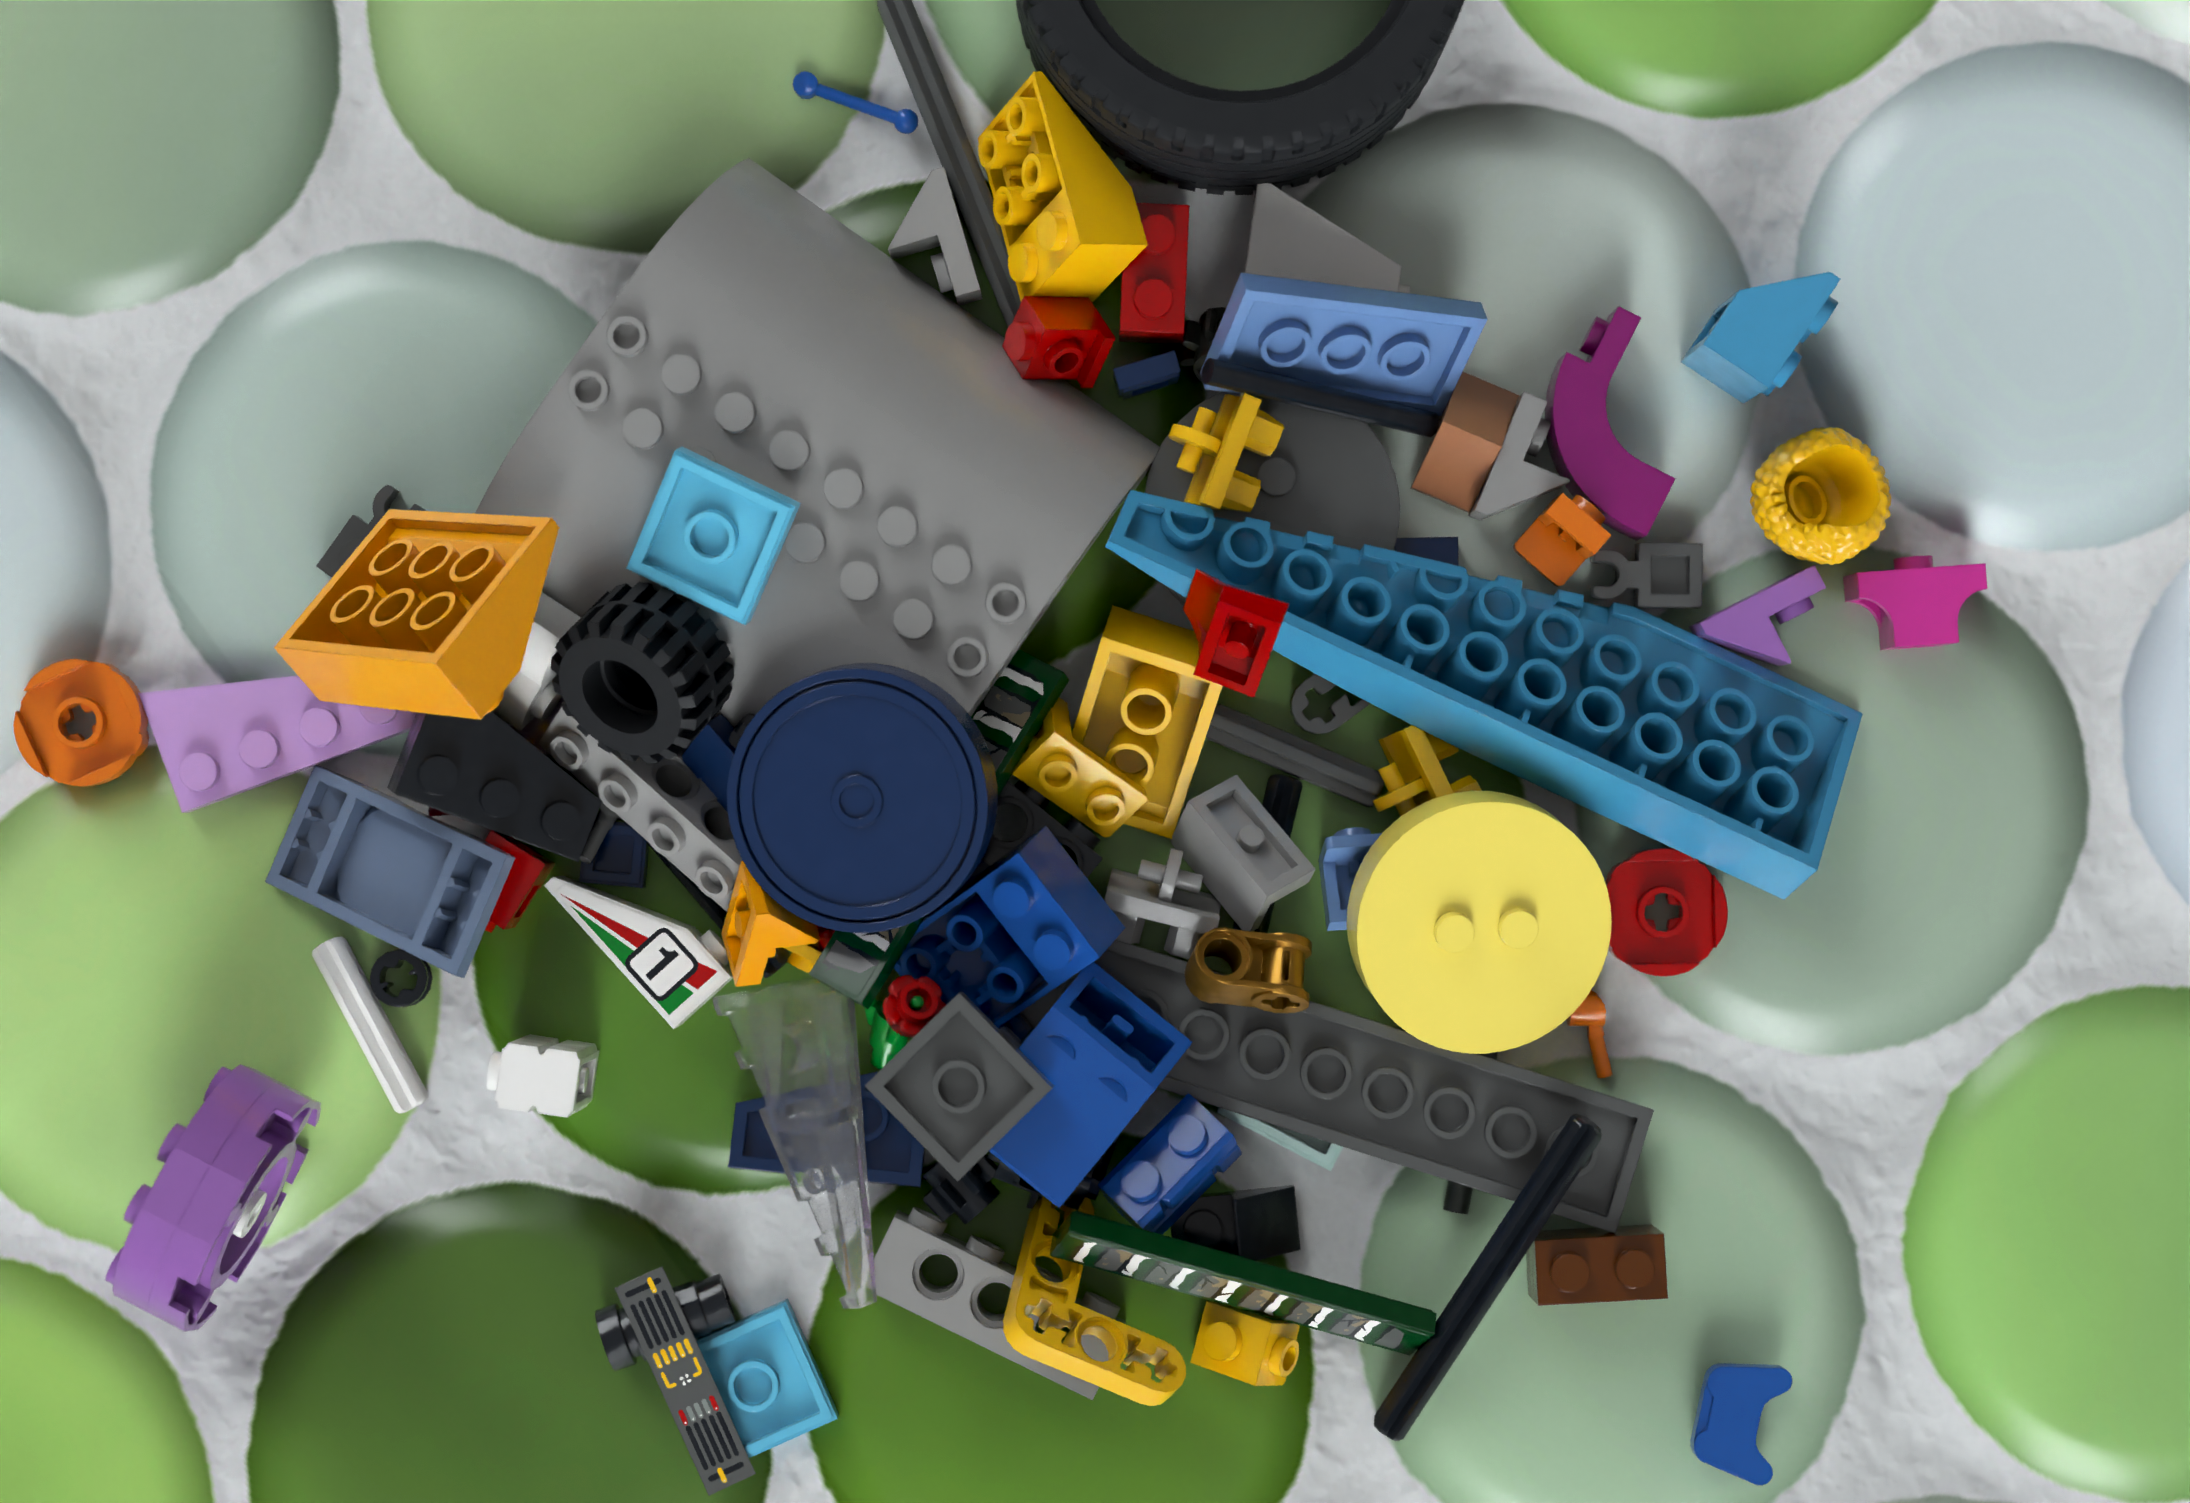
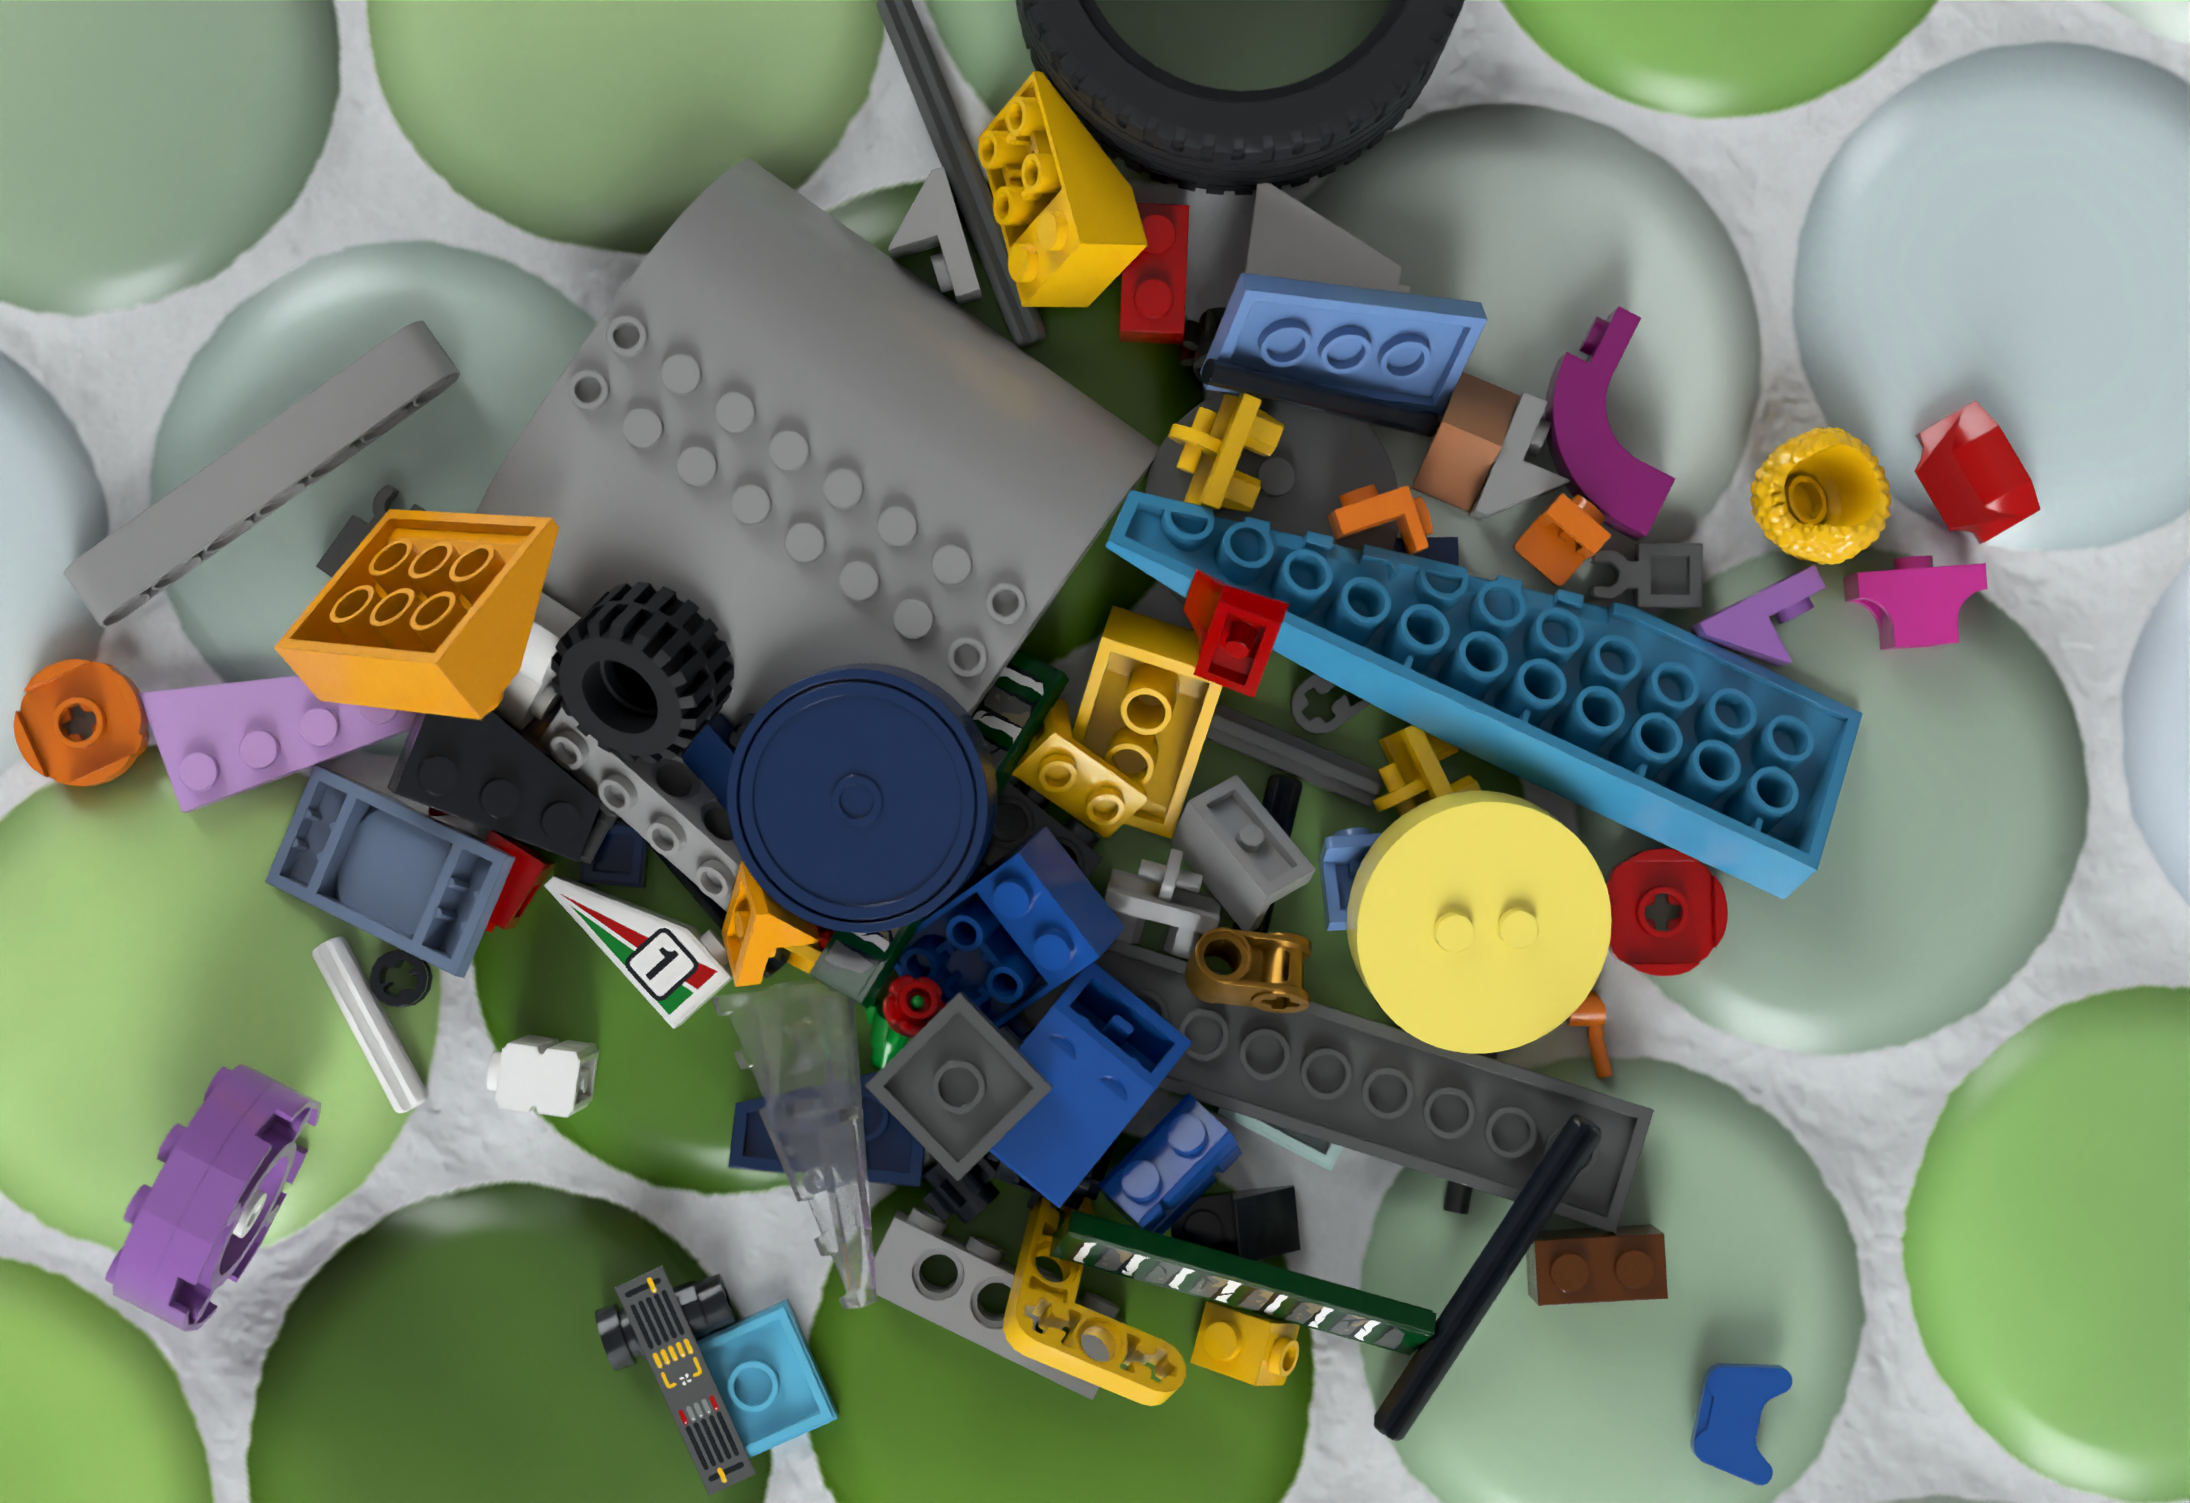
(262, 473): none -> light grey beam
(713, 535): medium azure tile -> none
(807, 86): blue hinge -> none
(1058, 339): red brick -> none
(1147, 375): dark blue tile -> none
(1368, 509): none -> orange bracket
(1754, 334): dark azure slope -> none
(1974, 474): none -> red slope

